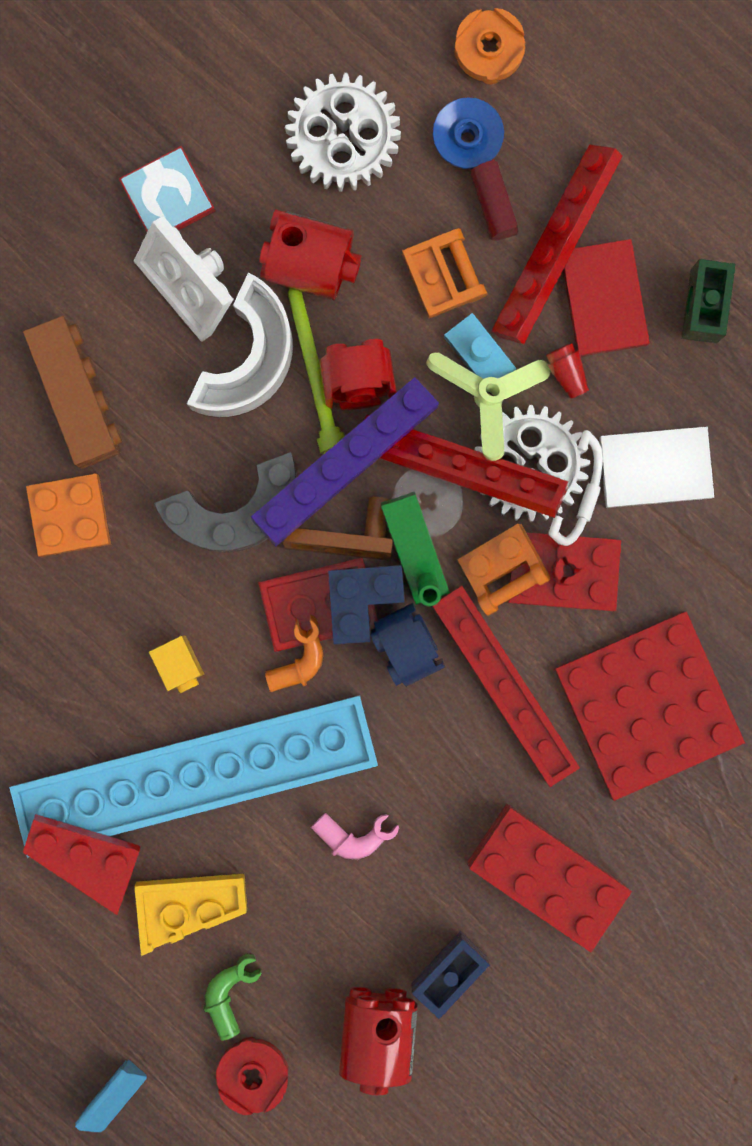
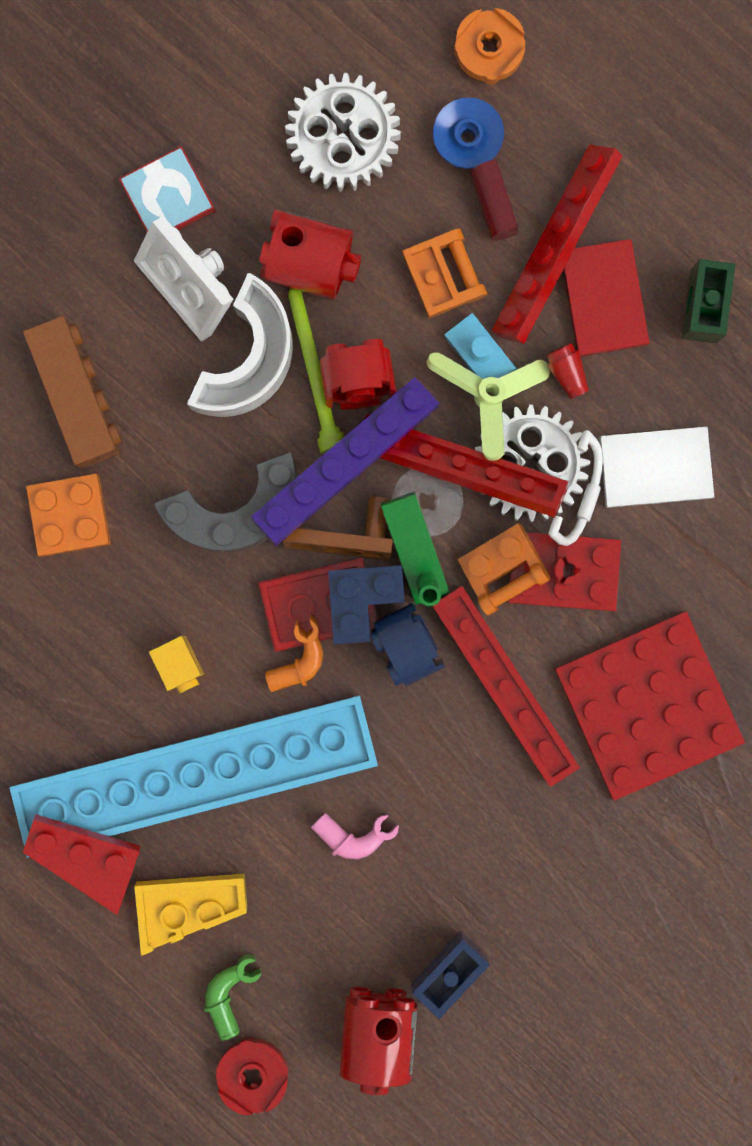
(111, 1098): dark azure slope -> none
(548, 878): red brick -> none

